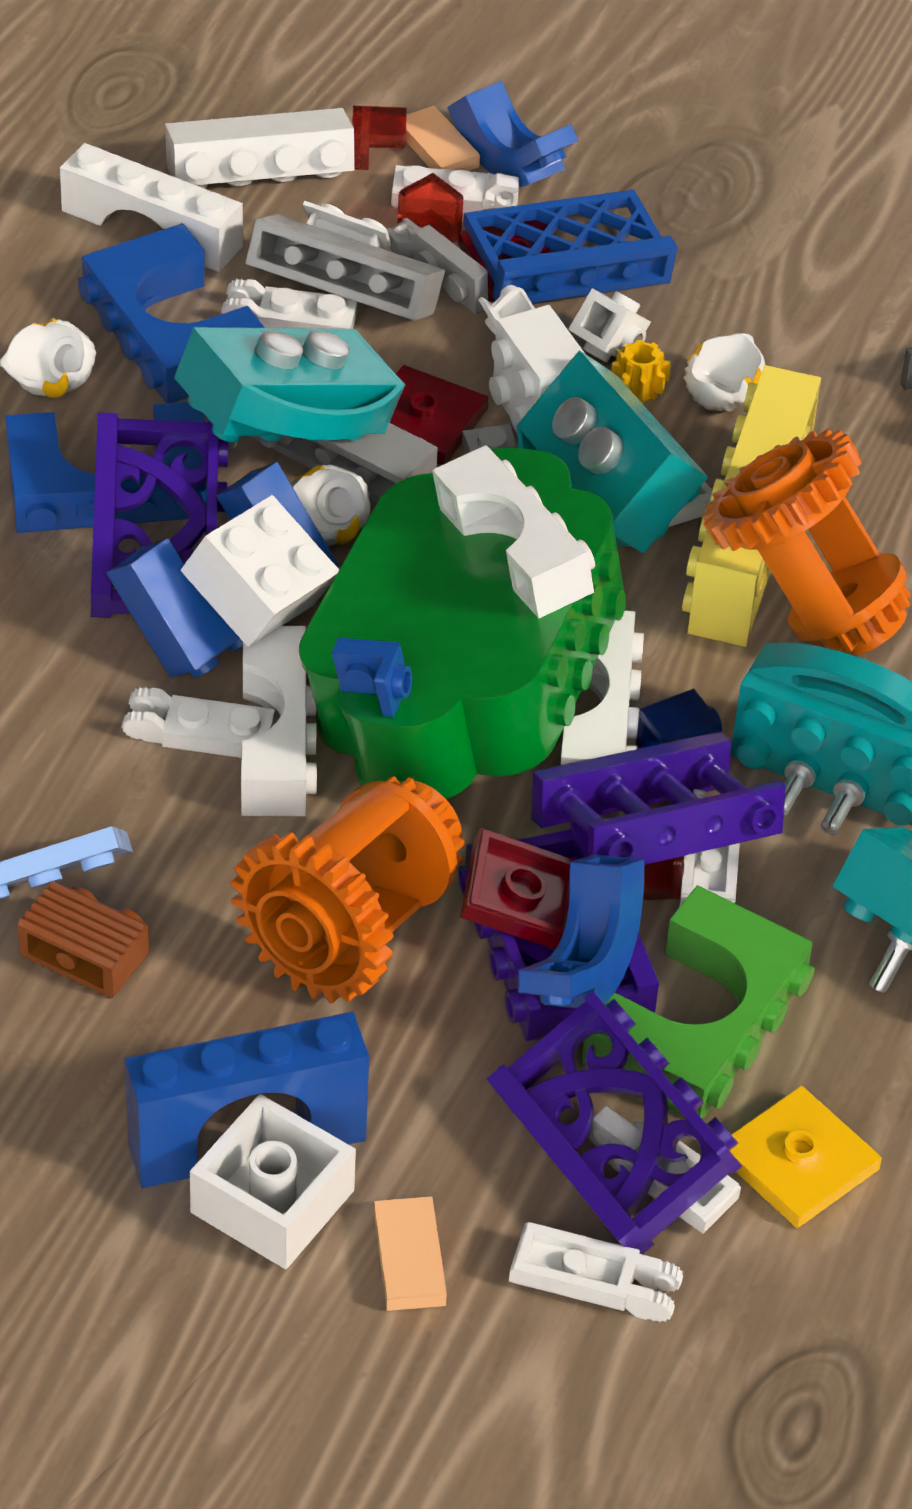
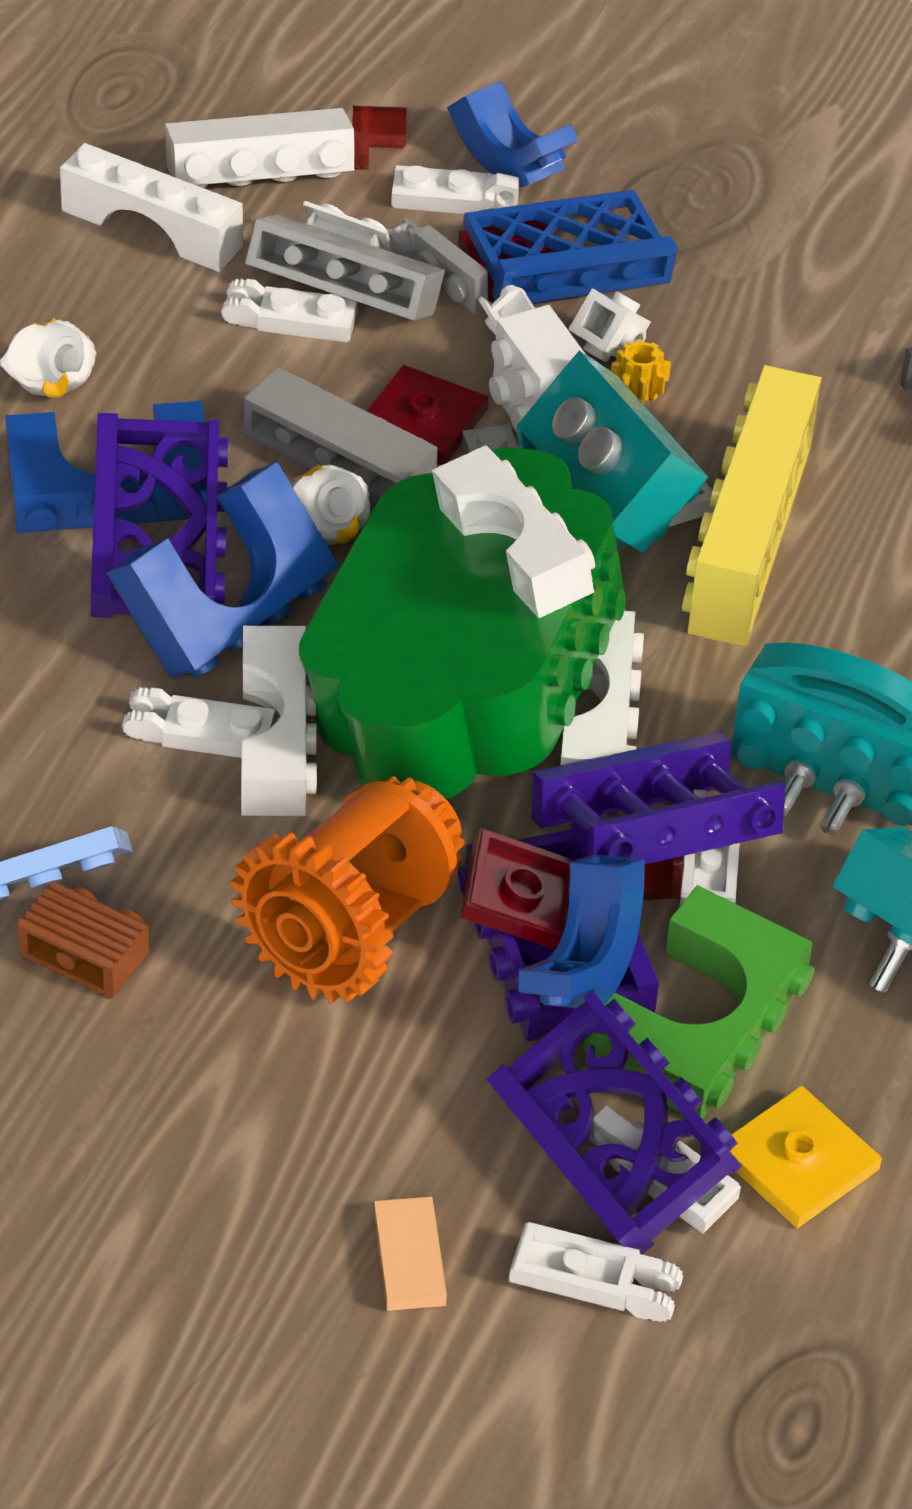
(138, 274): blue arch -> none
(183, 1086): blue arch -> none
(260, 570): white brick -> none
(272, 1181): white brick -> none
(288, 383): teal piece -> none
(373, 669): blue bracket -> none
(434, 204): clear red panel -> none
(439, 141): light nougat tile -> none
(676, 719): clear blue brick -> none
(722, 371): white hair -> none
(803, 490): orange piece -> none

